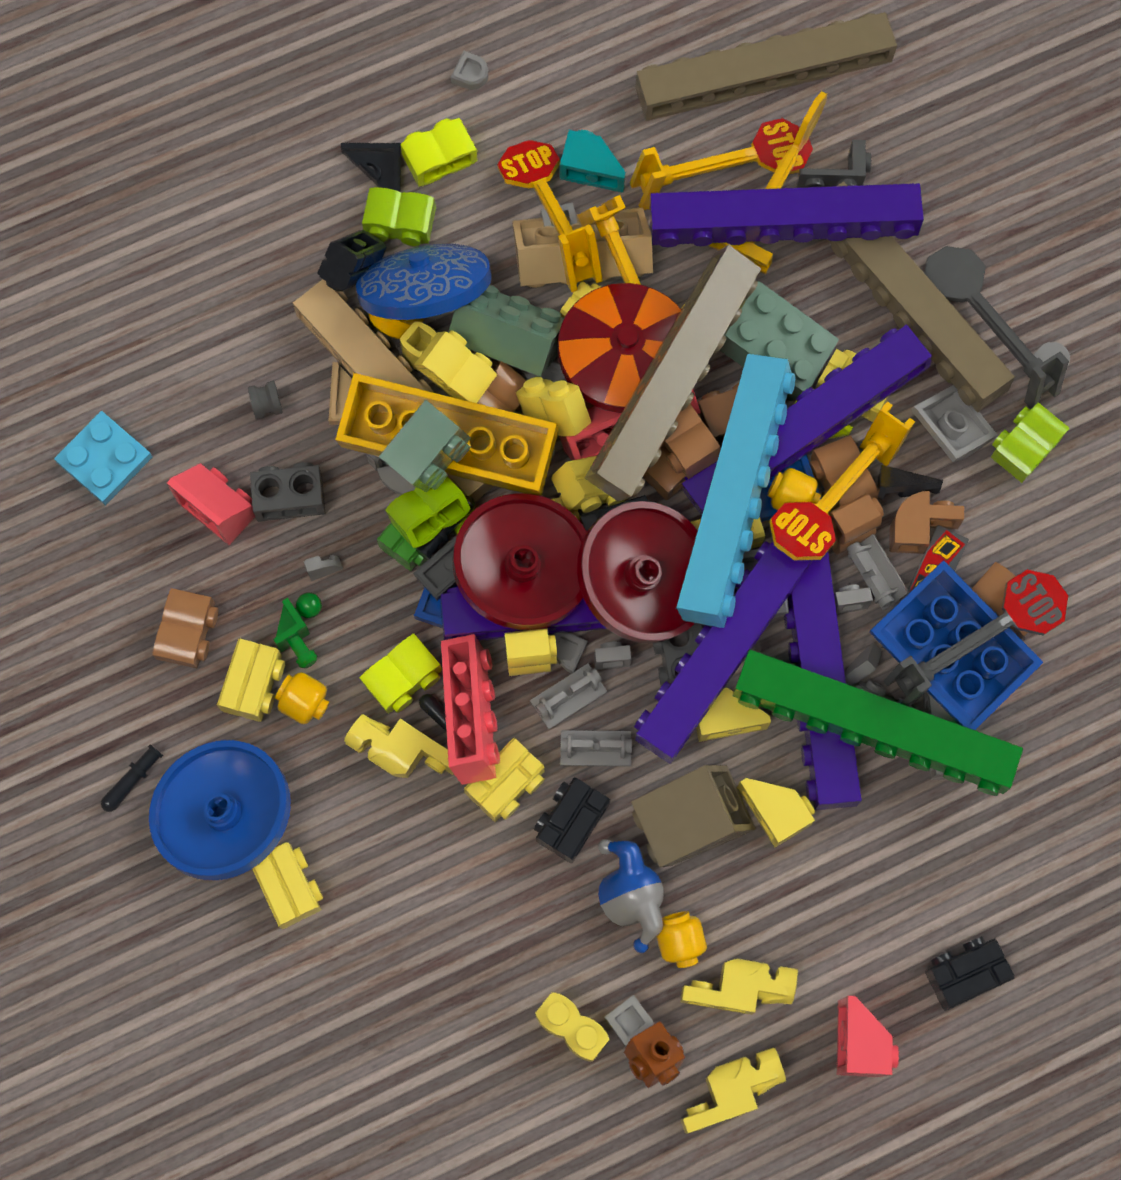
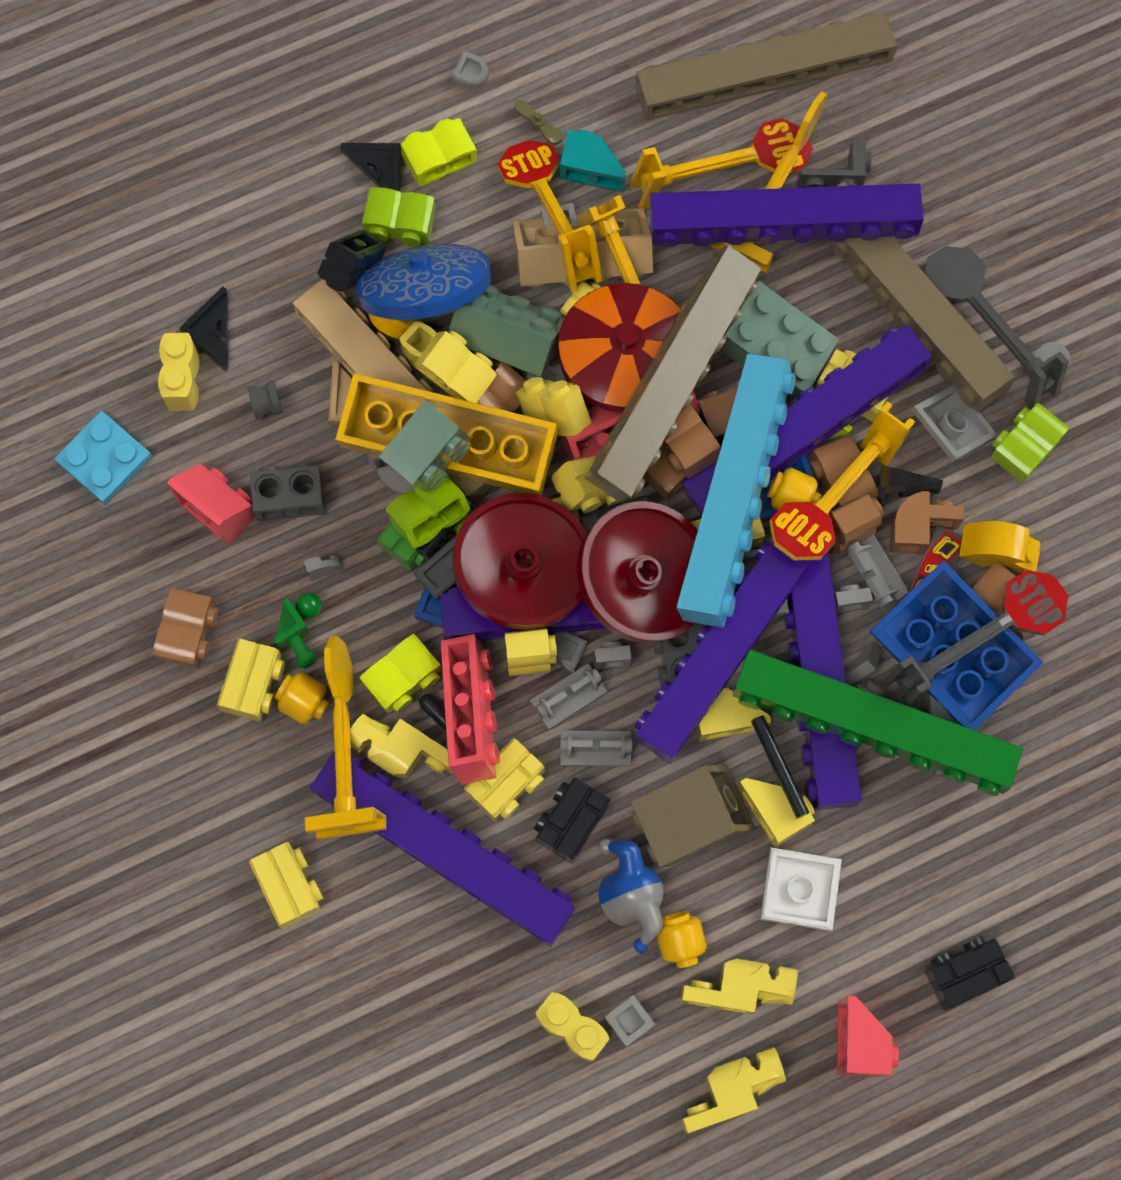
(124, 786): black piece -> none
(178, 372): none -> light yellow brick
(210, 328): none -> black tile
(219, 810): blue dish -> none
(346, 818): none -> yellow piece
(455, 854): none -> dark purple brick
(538, 122): none -> olive piece
(655, 1055): dark orange brick -> none
(780, 767): none -> black bar
(801, 889): none -> white tile
(1000, 543): none -> yellow brick

